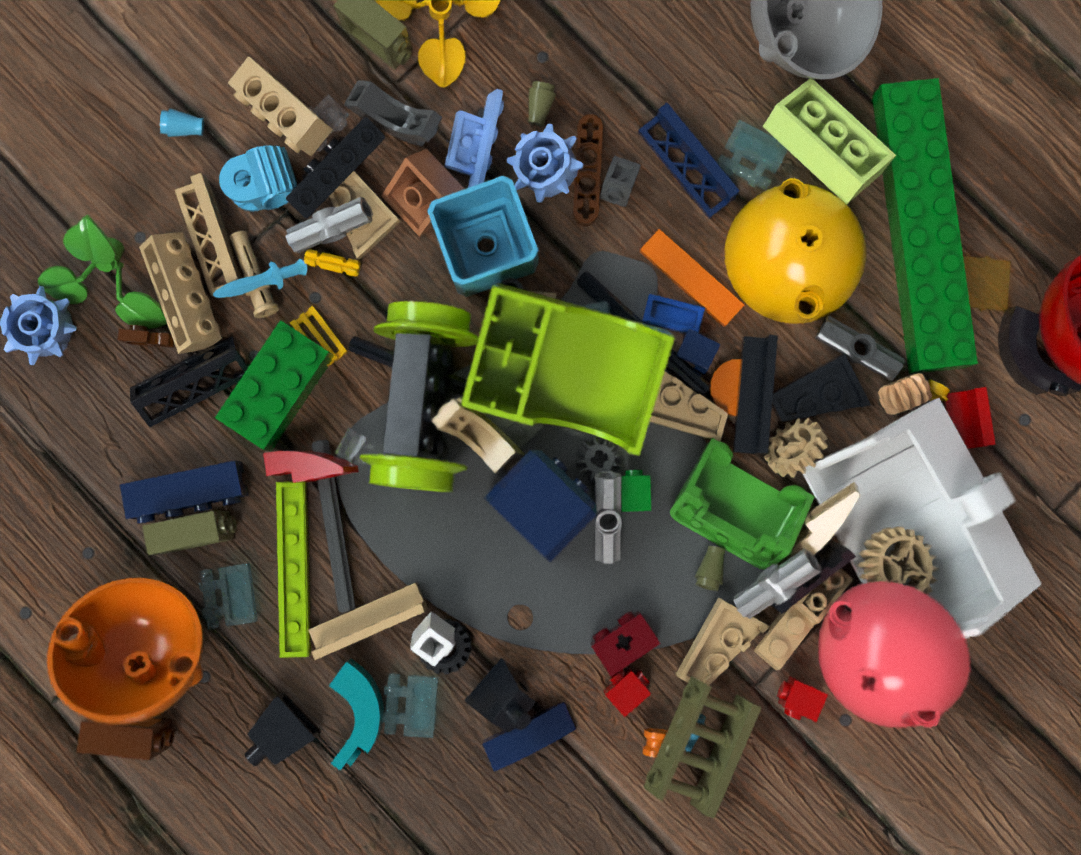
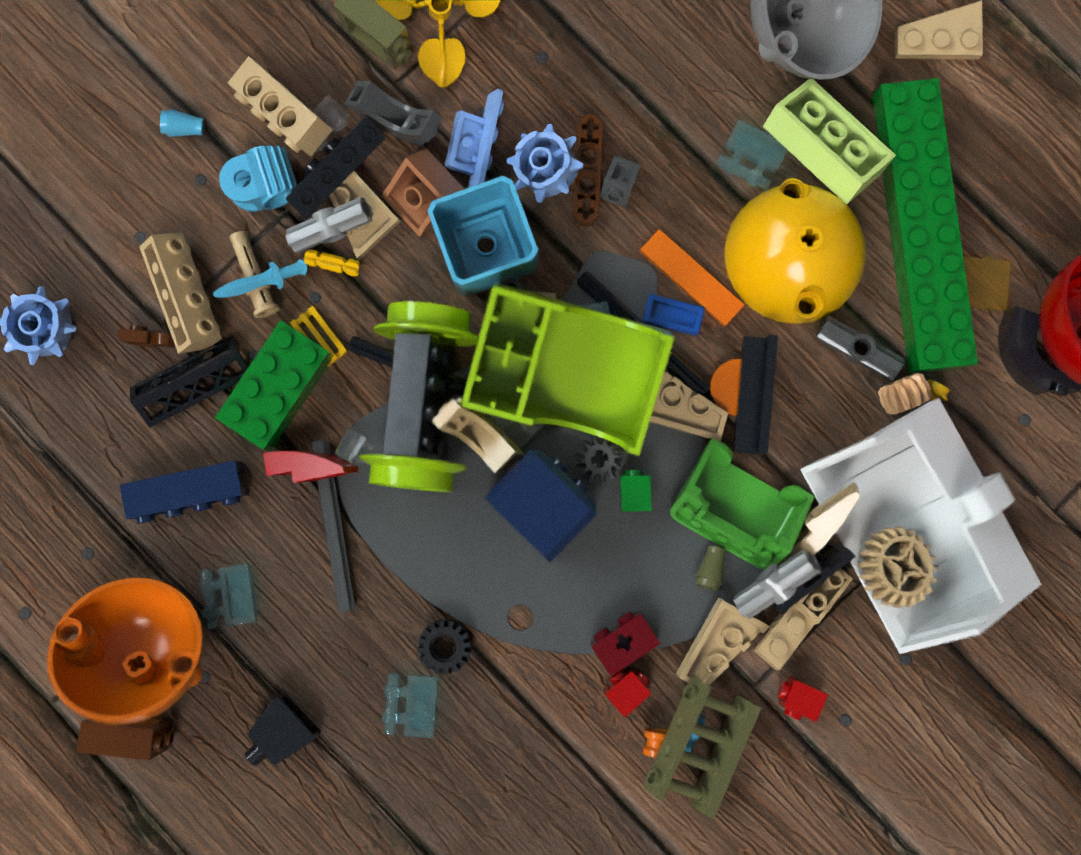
(89, 242): bright green plant -> none
(189, 532): olive window -> none
(216, 231): tan fence -> none
(293, 569): lime tile -> none
(366, 701): teal arch -> none
(367, 620): tan fence -> none
(433, 639): white brick -> none
(503, 697): black torso -> none
(540, 101): olive cone -> none
(542, 731): dark blue slope -> none
(608, 532): light grey piece -> none
(696, 153): dark blue fence -> none
(698, 350): dark blue panel -> none
(796, 447): tan gear -> none
(820, 391): black wing -> none
(893, 656): coral piece -> none
(943, 36): none -> tan wing
(971, 416): red panel -> none

